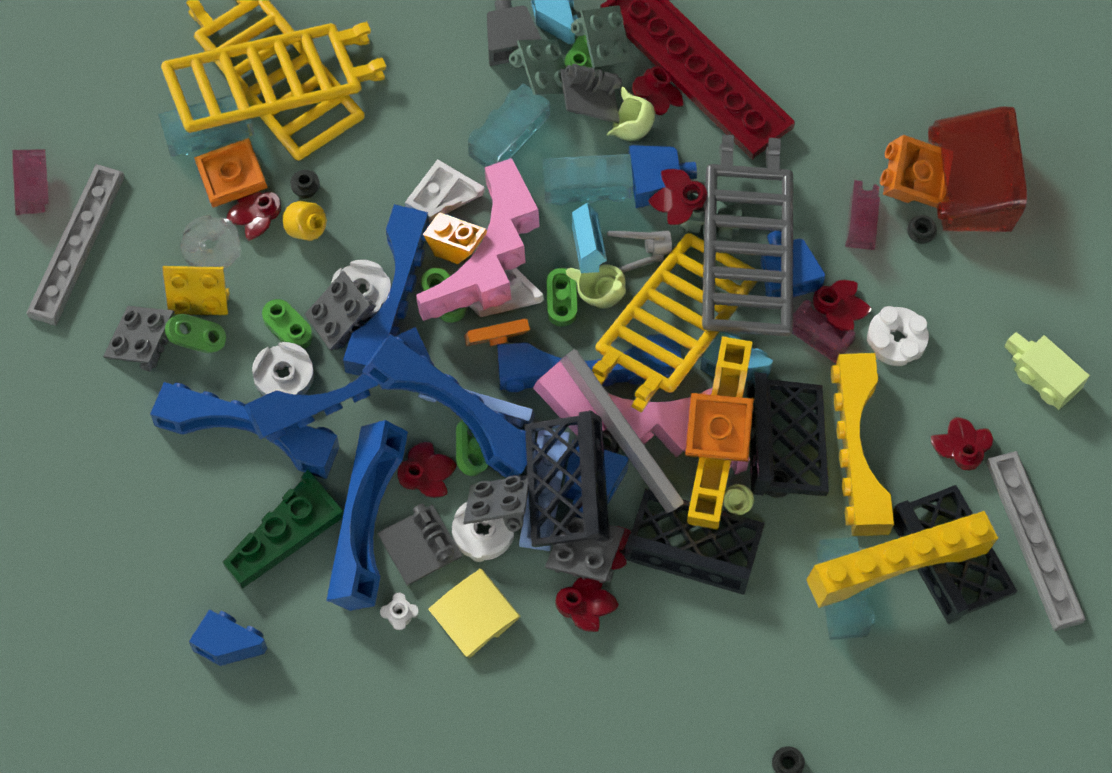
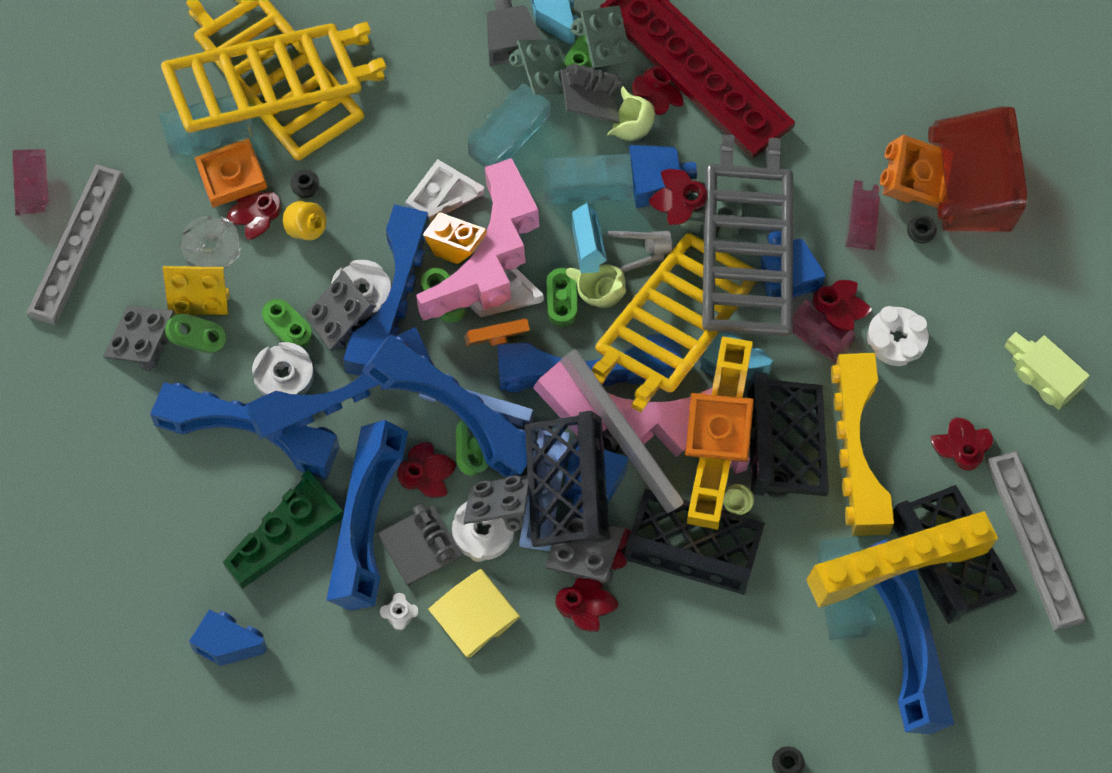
(923, 692): none -> blue arch

